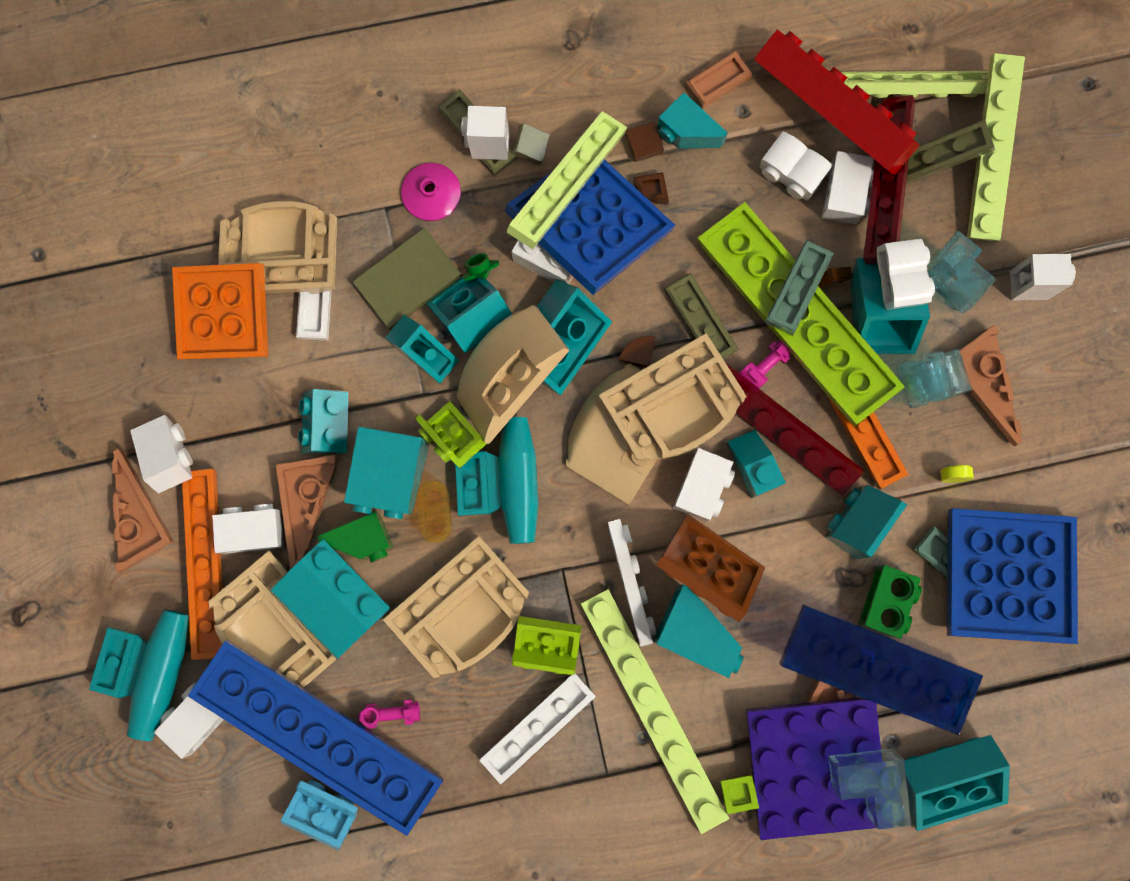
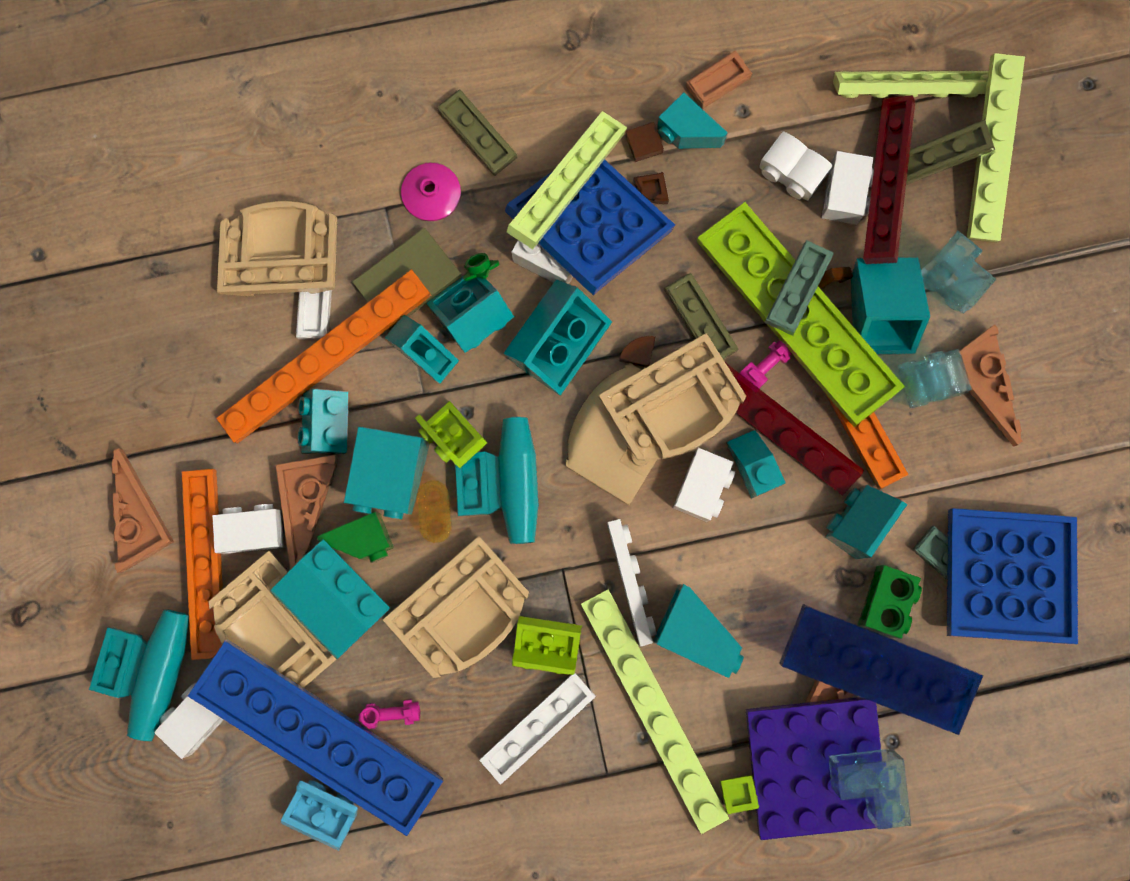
(162, 453): white brick -> none
(220, 311): orange plate -> none
(323, 357): none -> orange plate
(486, 132): white brick -> none
(508, 369): tan slope -> none
(530, 143): tile -> none
(712, 568): dark orange plate -> none
(837, 102): red brick -> none
(905, 274): white brick -> none
(956, 782): teal slope -> none
(957, 474): neon yellow tile -> none
(1041, 277): white brick -> none

